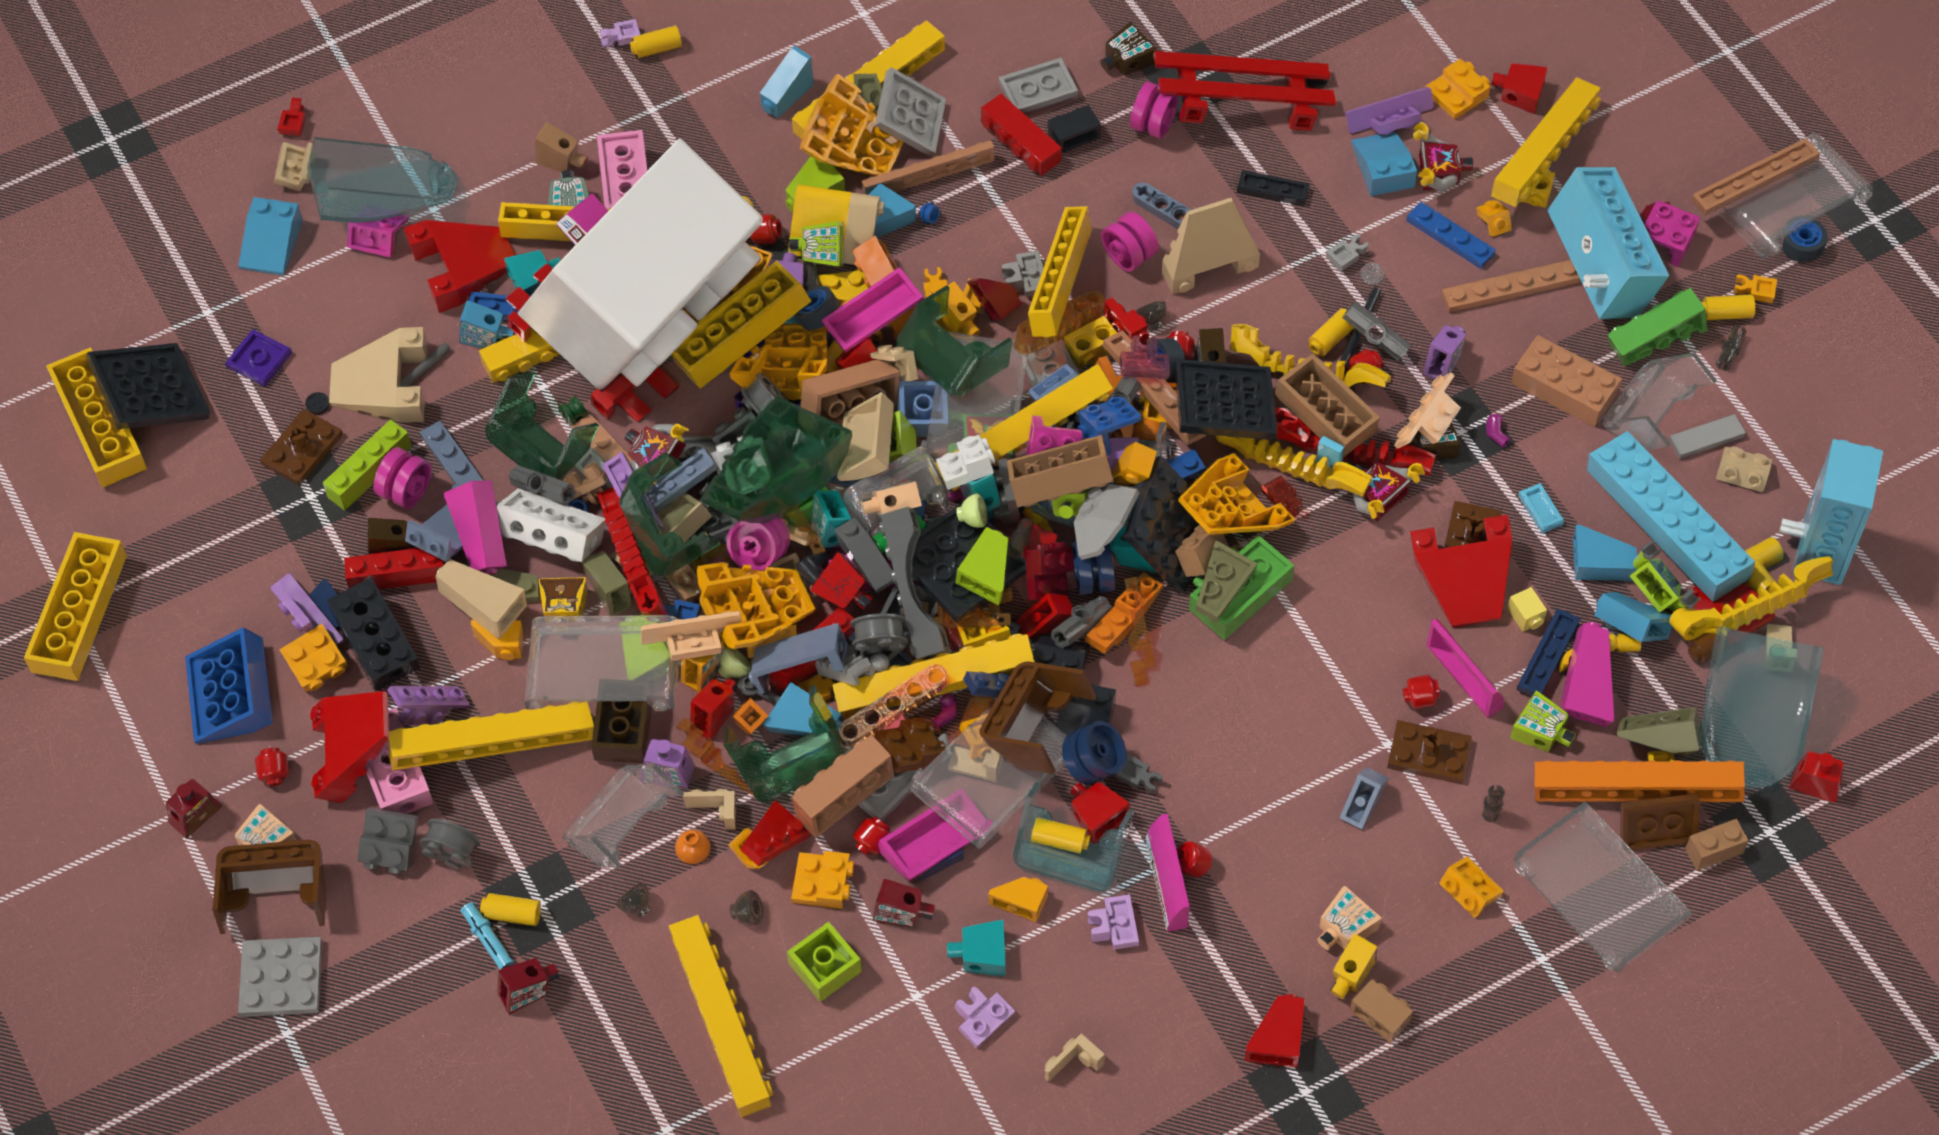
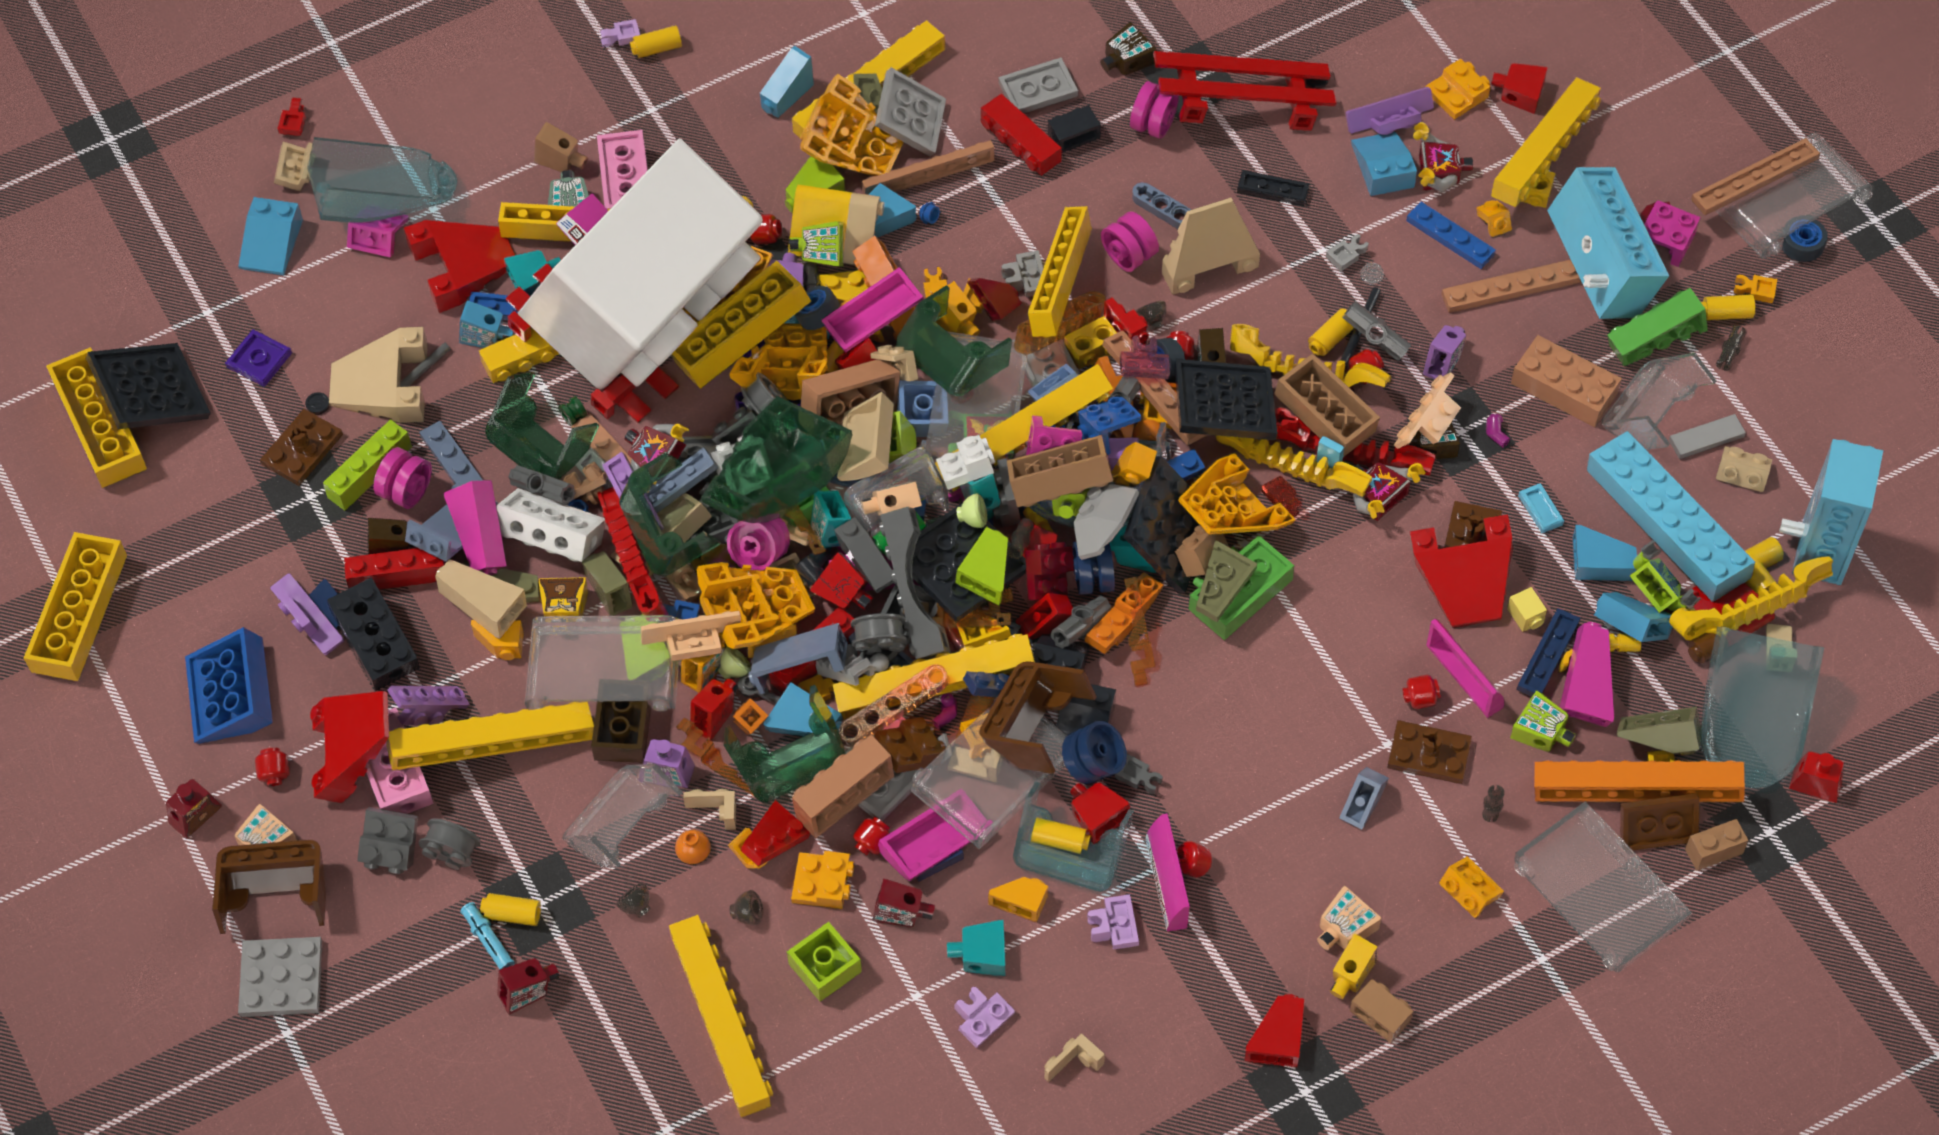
(314, 658): light orange plate -> none

